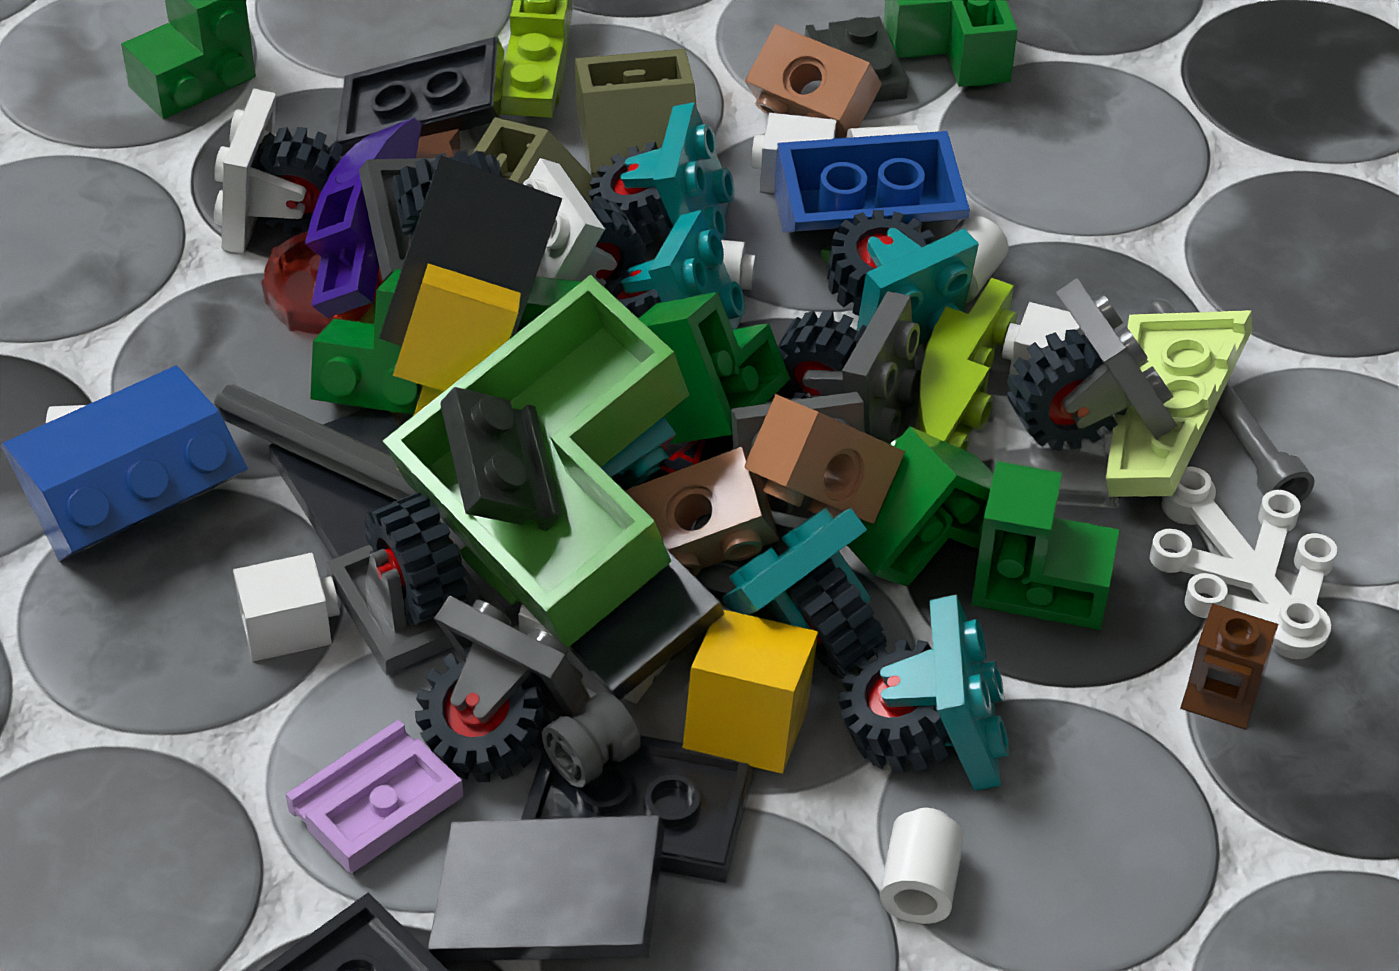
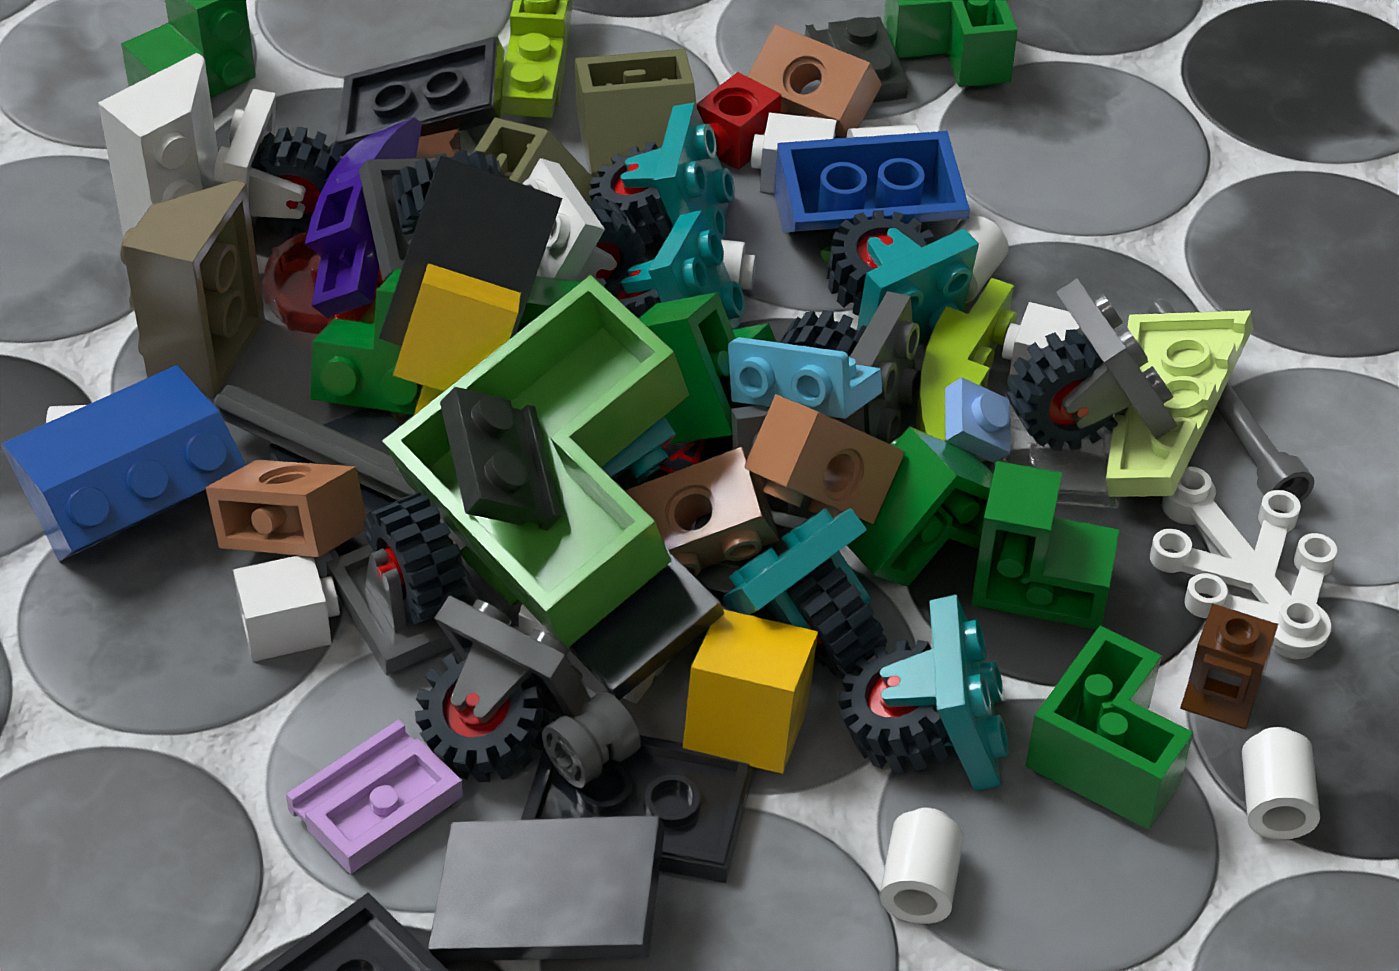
(160, 138): none -> white slope
(195, 283): none -> dark tan slope
(287, 507): none -> nougat brick
(736, 114): none -> red brick
(807, 375): none -> medium azure bracket
(977, 420): none -> light blue plate
(1103, 738): none -> green brick
(1280, 784): none -> white brick

